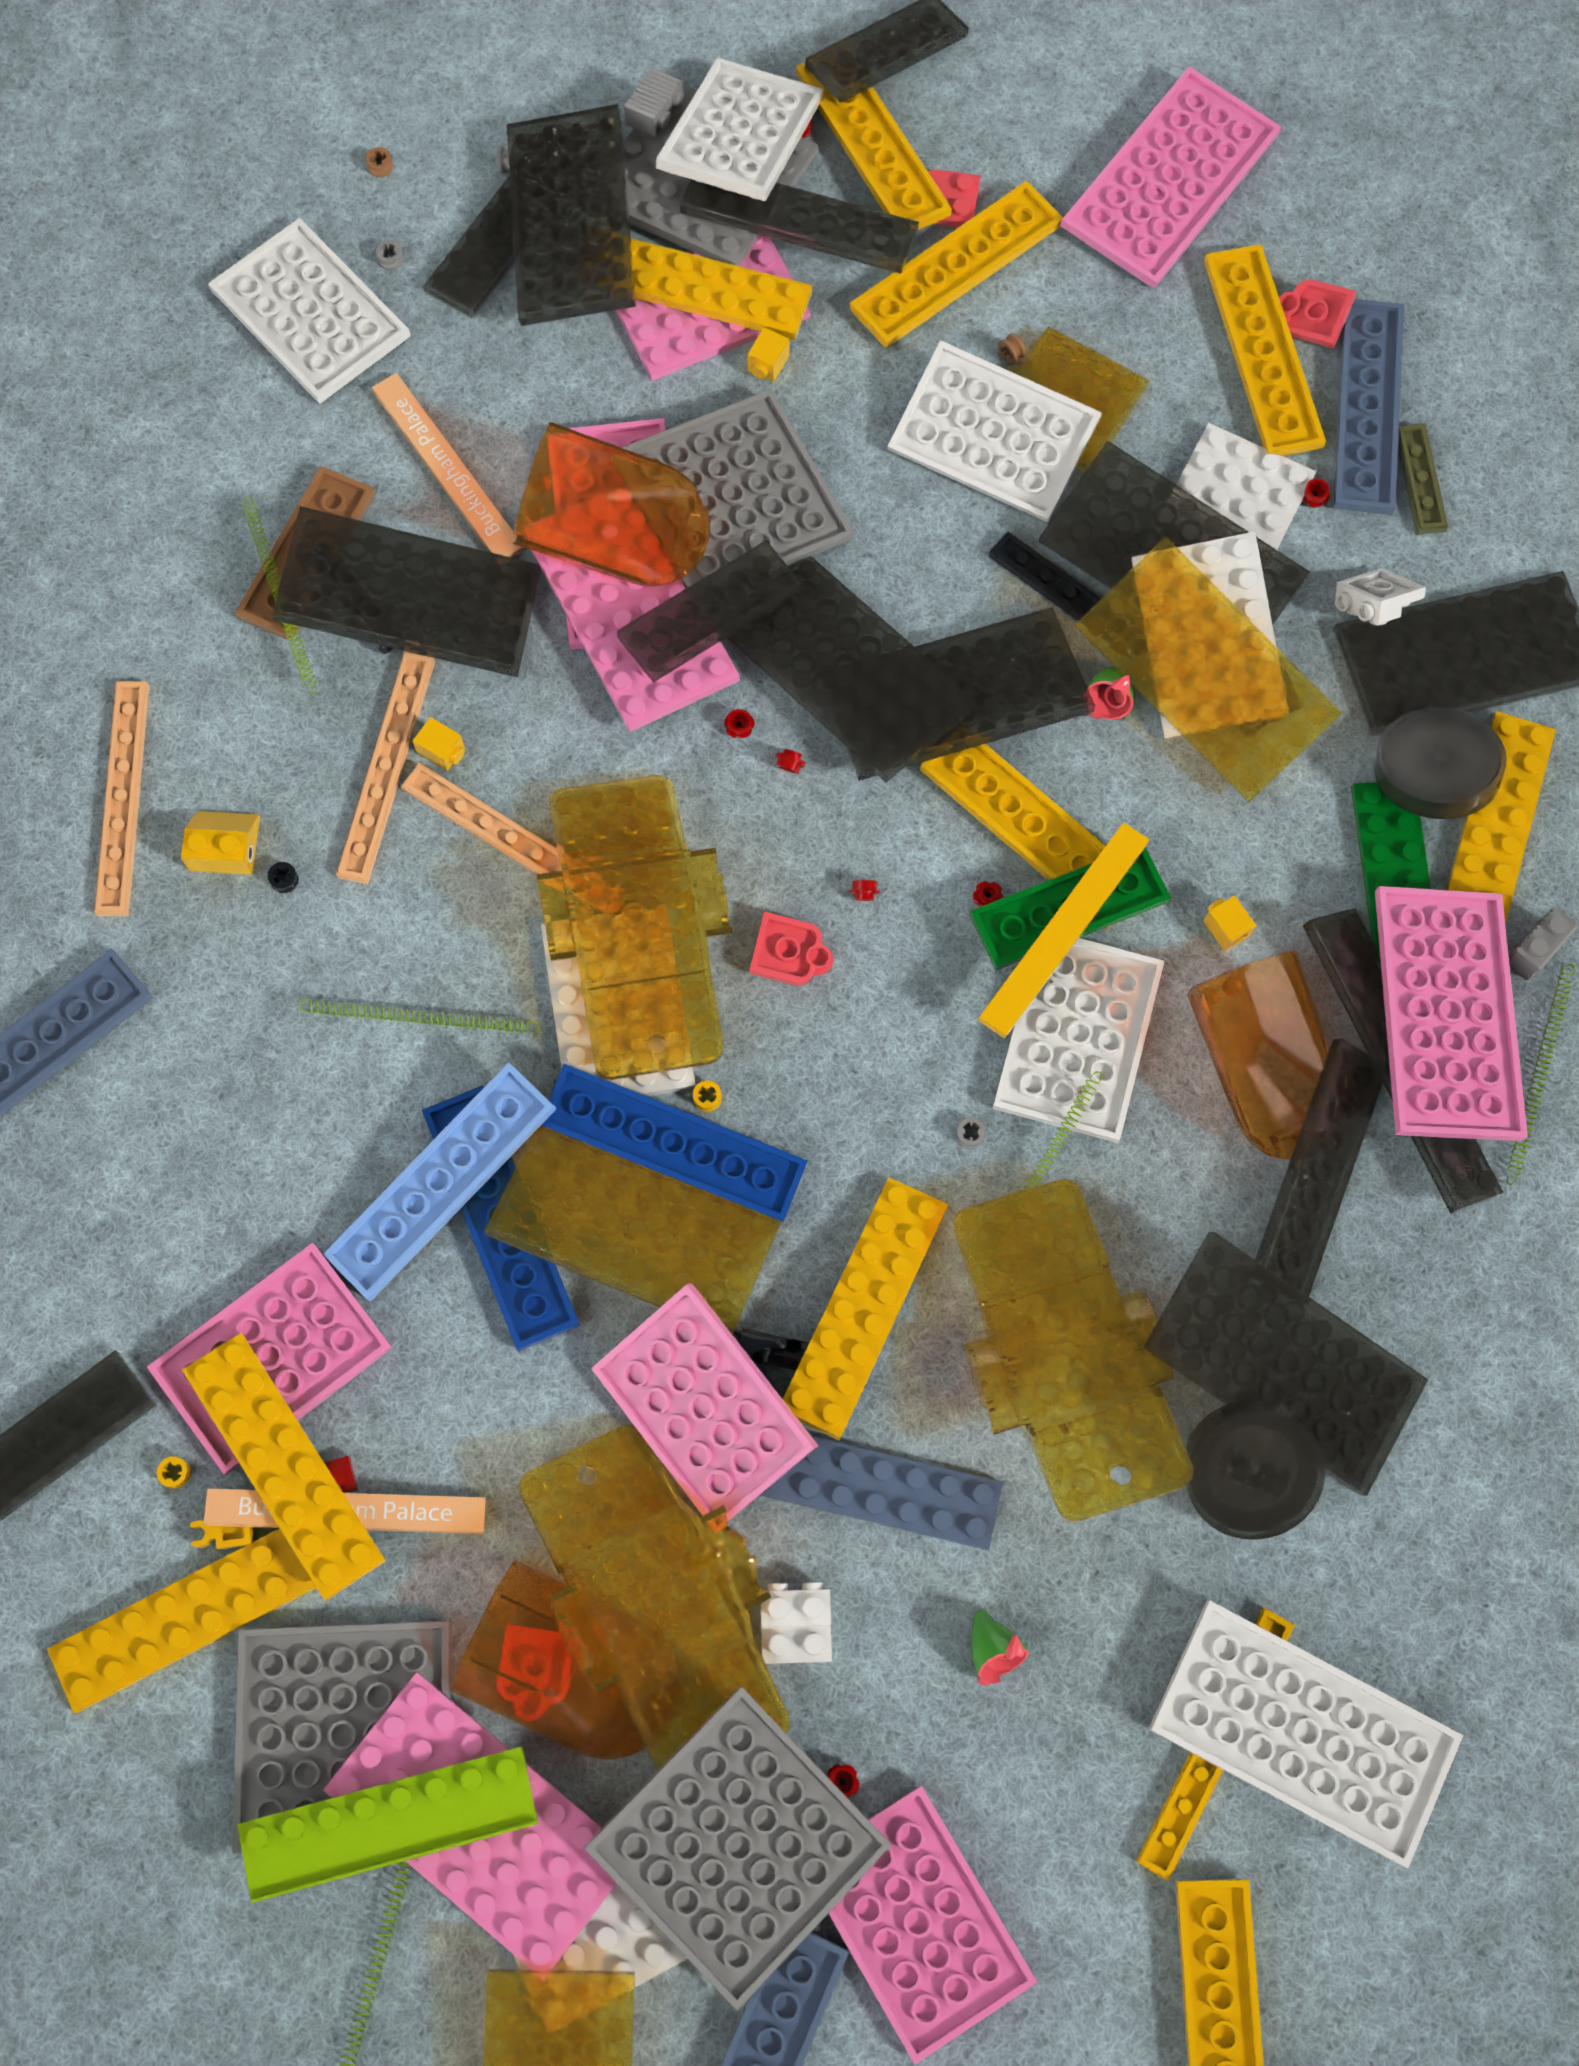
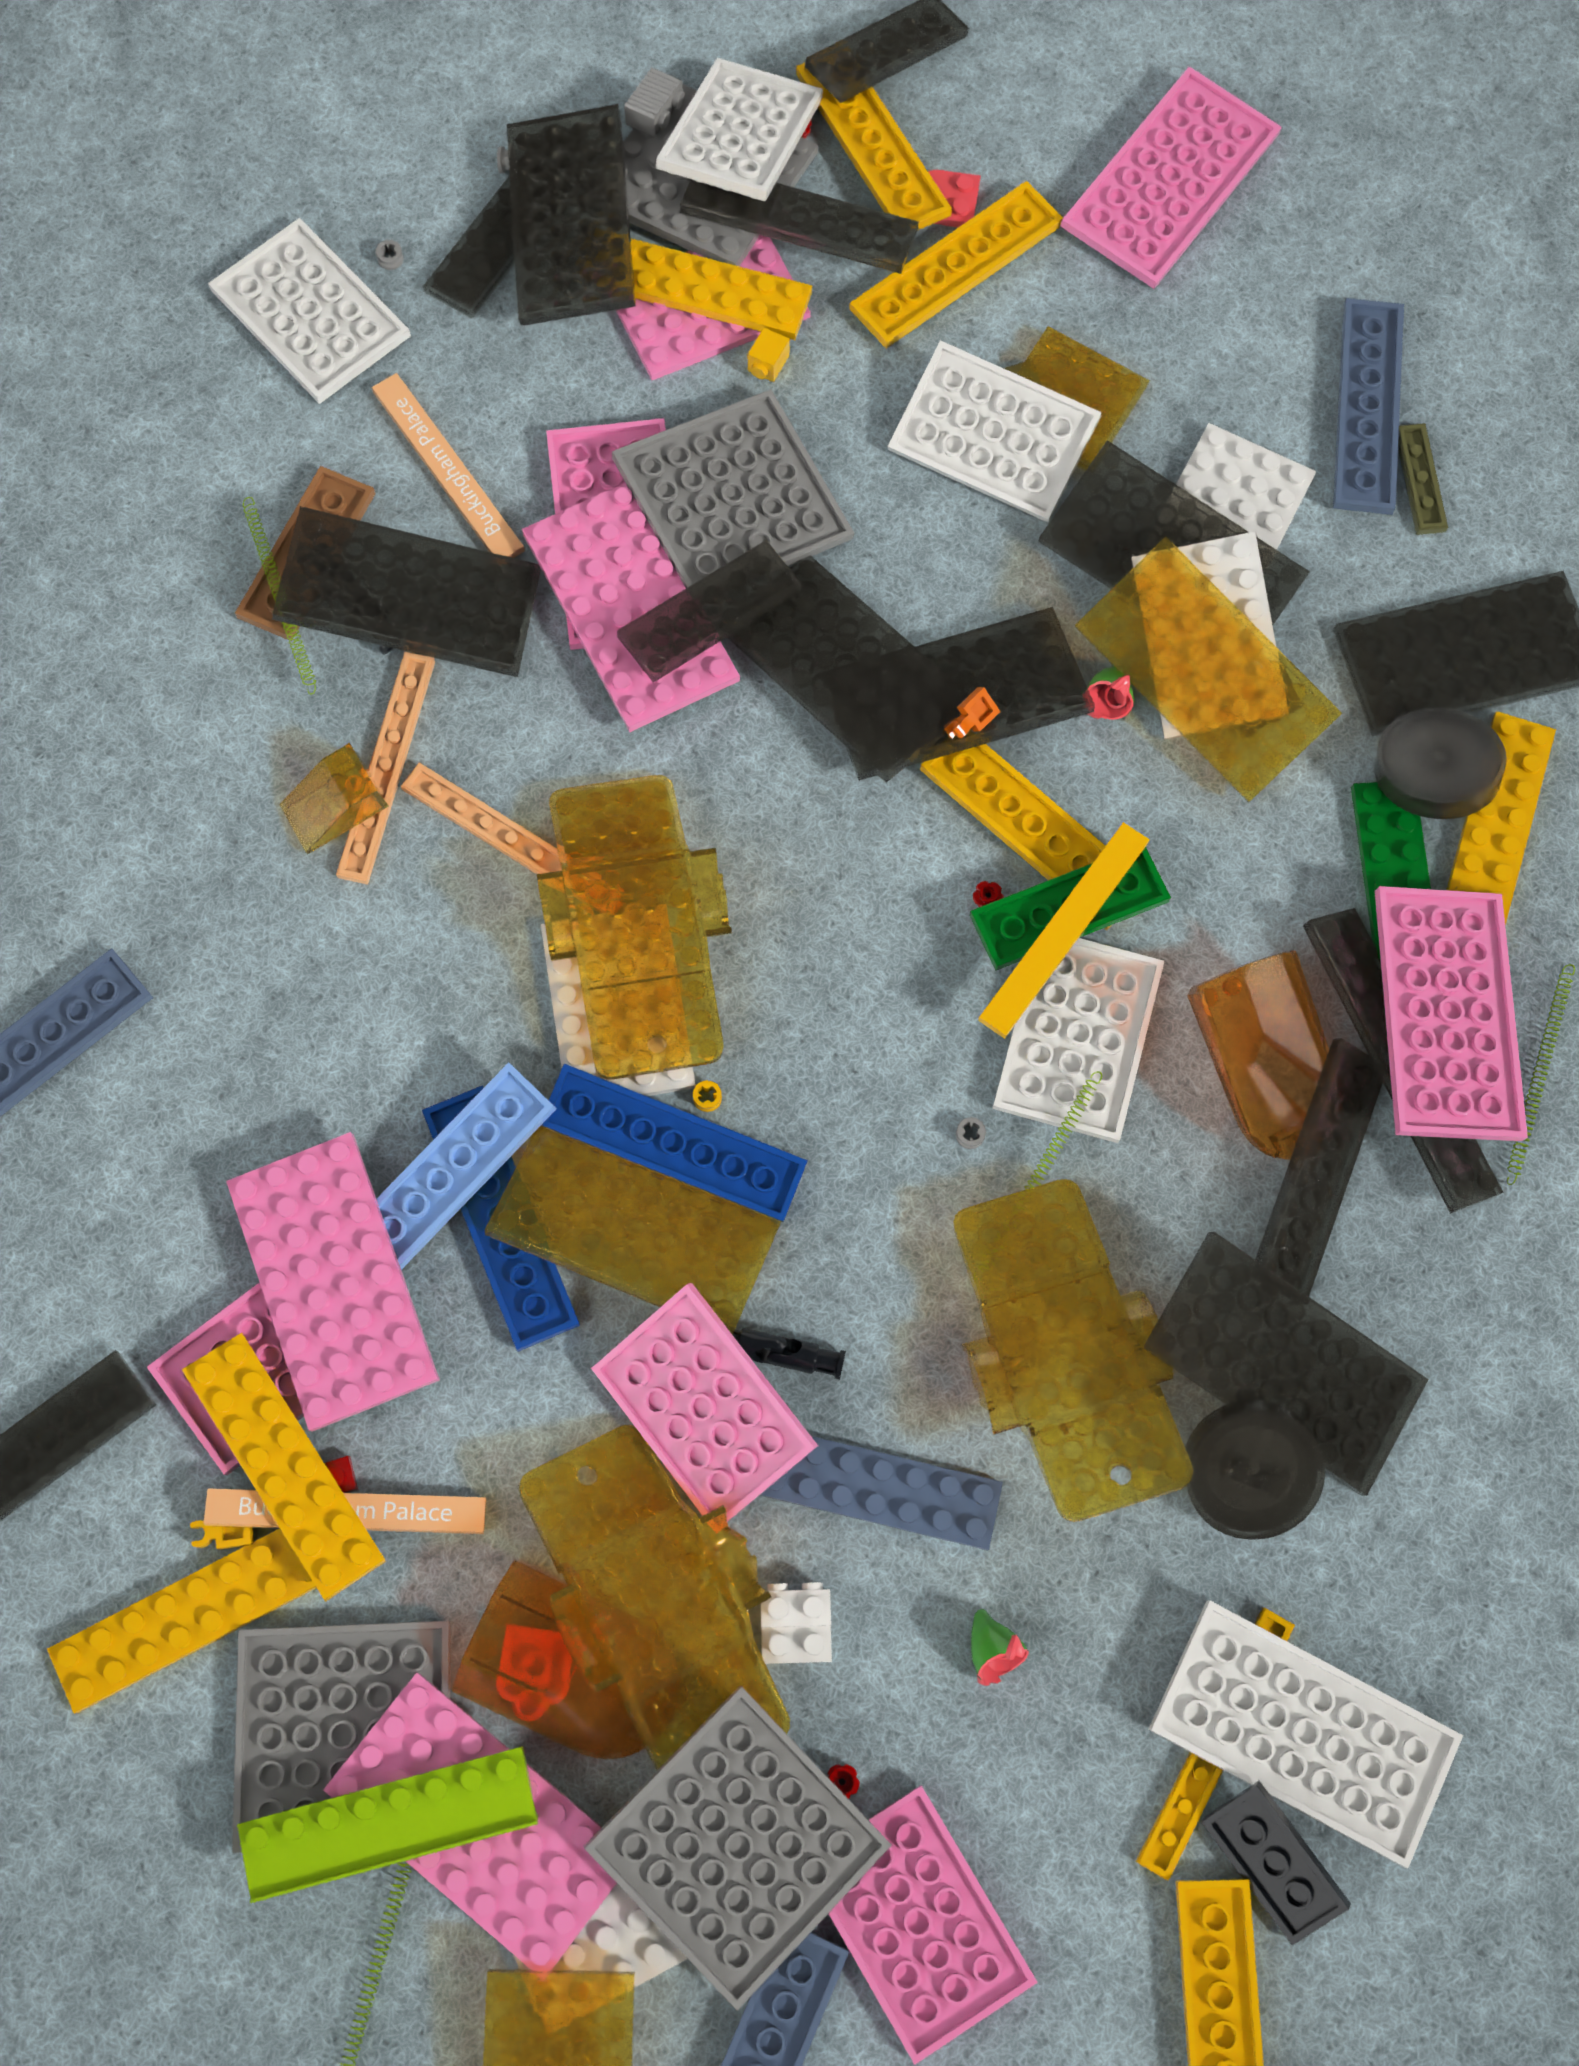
(122, 799): light nougat tile -> none
(169, 1482): yellow bush -> none
(220, 842): yellow slope -> none
(282, 886): black bush -> none
(332, 799): none -> clear yellow slope
(332, 1282): none -> bright pink plate
(379, 153): medium nougat bush -> none
(439, 744): yellow brick -> none
(503, 1024): lime piece -> none
(611, 510): clear orange windscreen -> none
(739, 716): red plate -> none
(789, 761): red plate -> none
(789, 951): coral plate -> none
(863, 1308): yellow plate -> none
(864, 890): red plate -> none
(976, 713): none -> orange plate
(1012, 348): medium nougat bush -> none
(1043, 576): black tile -> none
(1229, 922): yellow brick -> none
(1264, 351): yellow plate -> none
(1276, 1862): none -> black plate
(1317, 311): coral plate -> none
(1321, 488): red plate -> none
(1377, 595): white plate -> none
(1542, 943): light grey brick -> none

